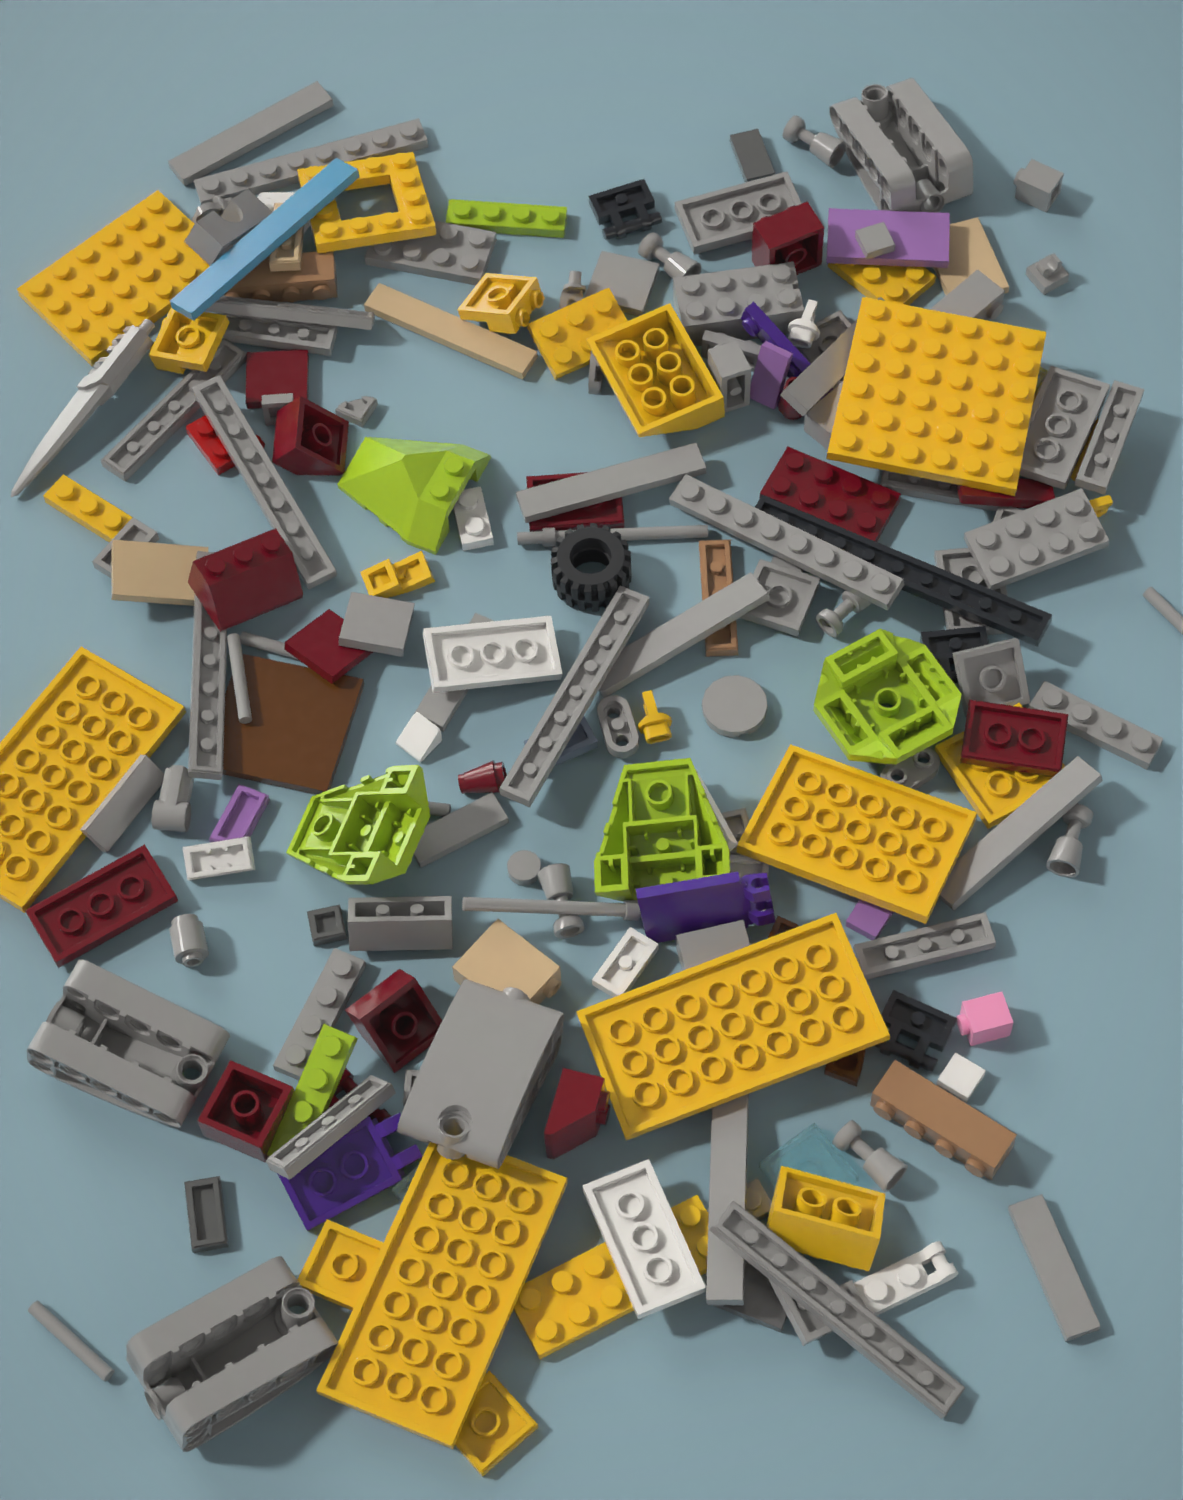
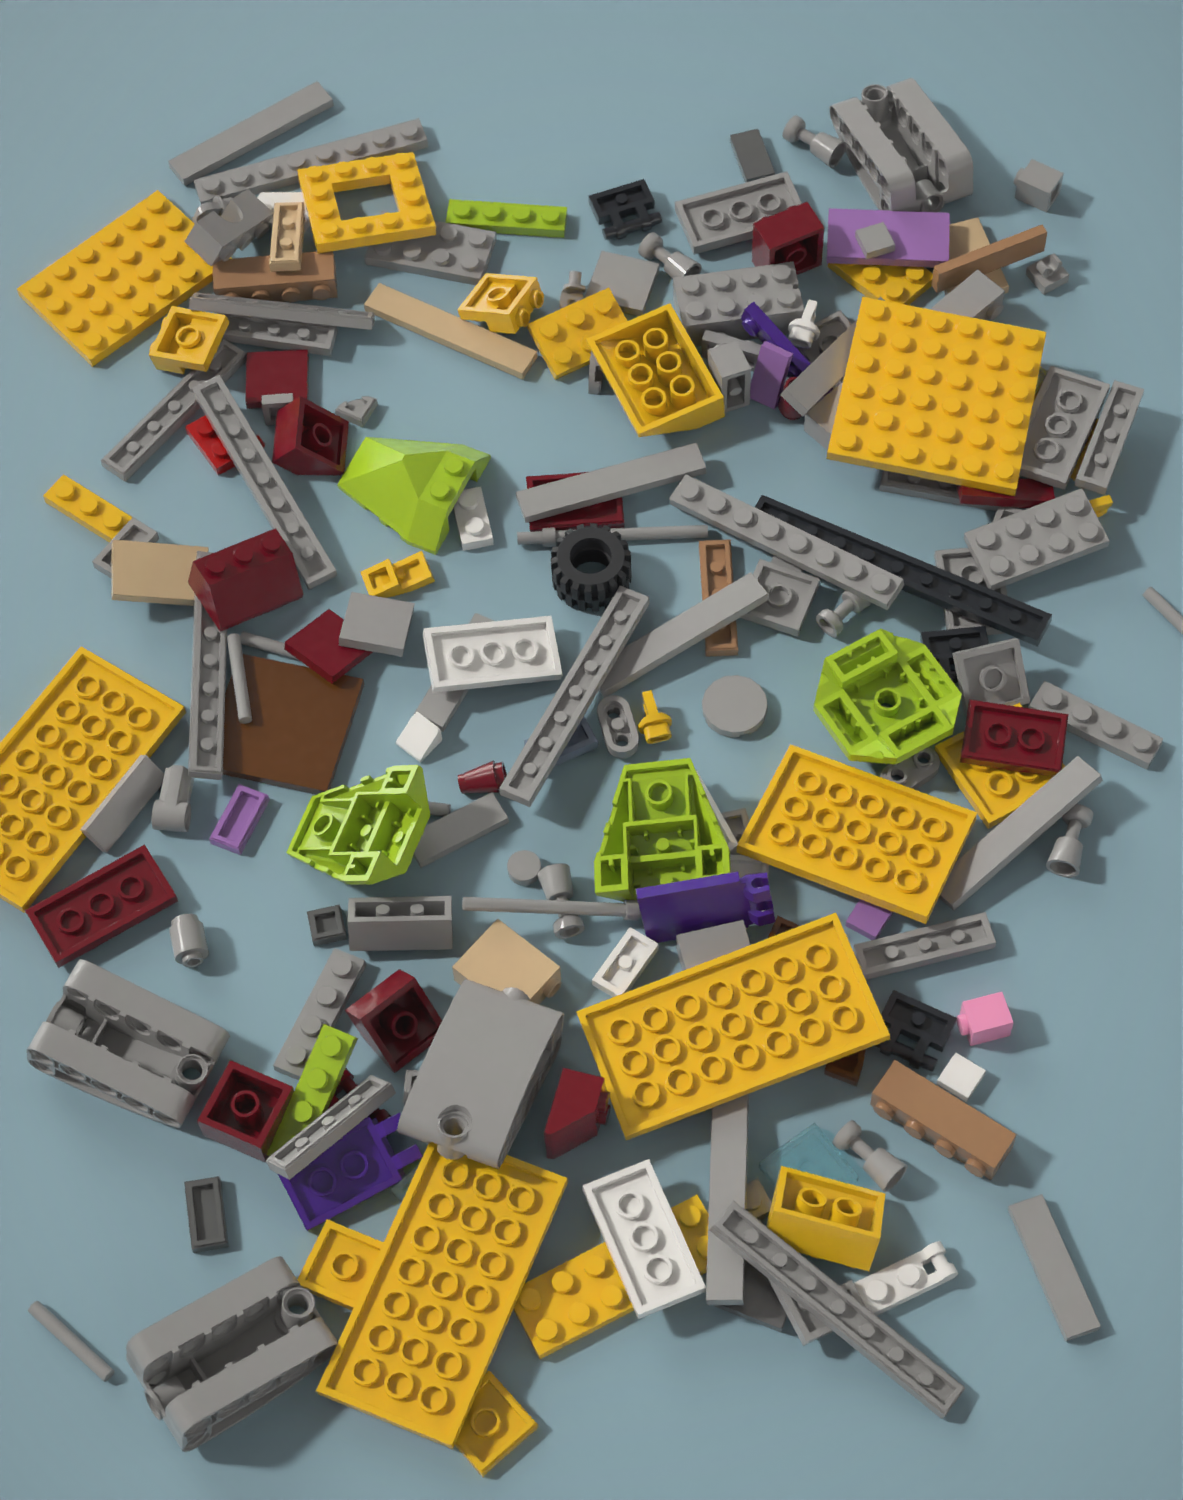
(93, 392): light grey piece -> none
(219, 858): white plate -> none
(264, 239): dark azure tile -> none
(831, 494): dark red plate -> none
(989, 258): none -> medium nougat tile

